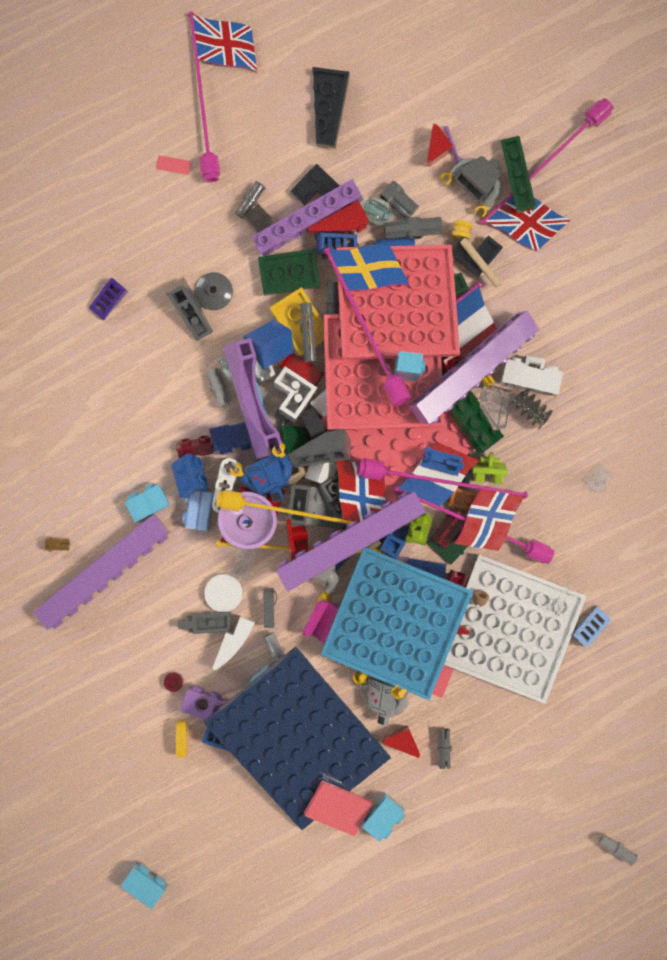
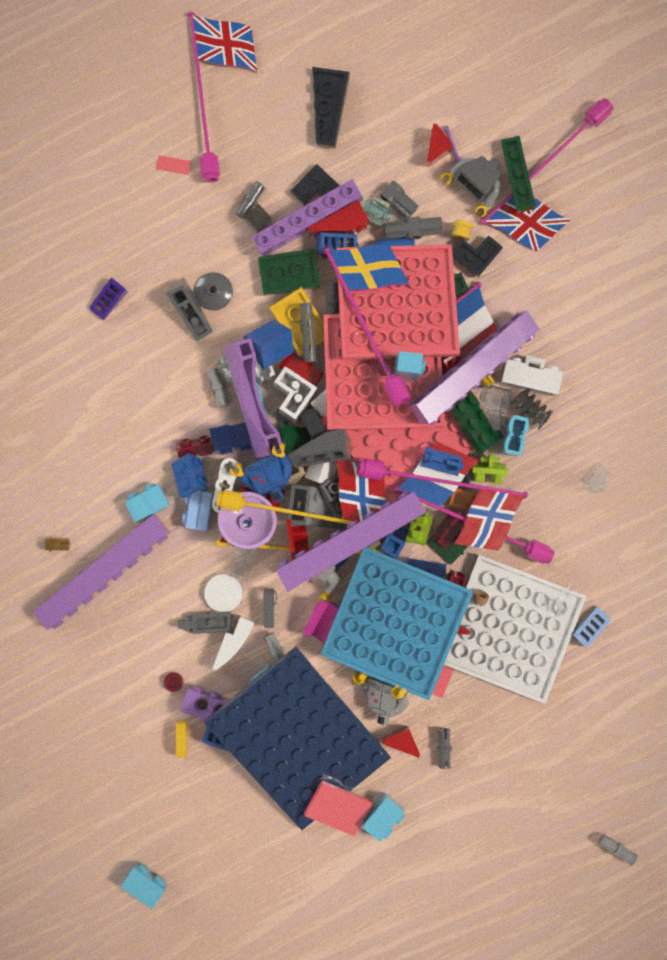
(480, 262): tan bar -> none
(514, 441): none -> medium azure brick

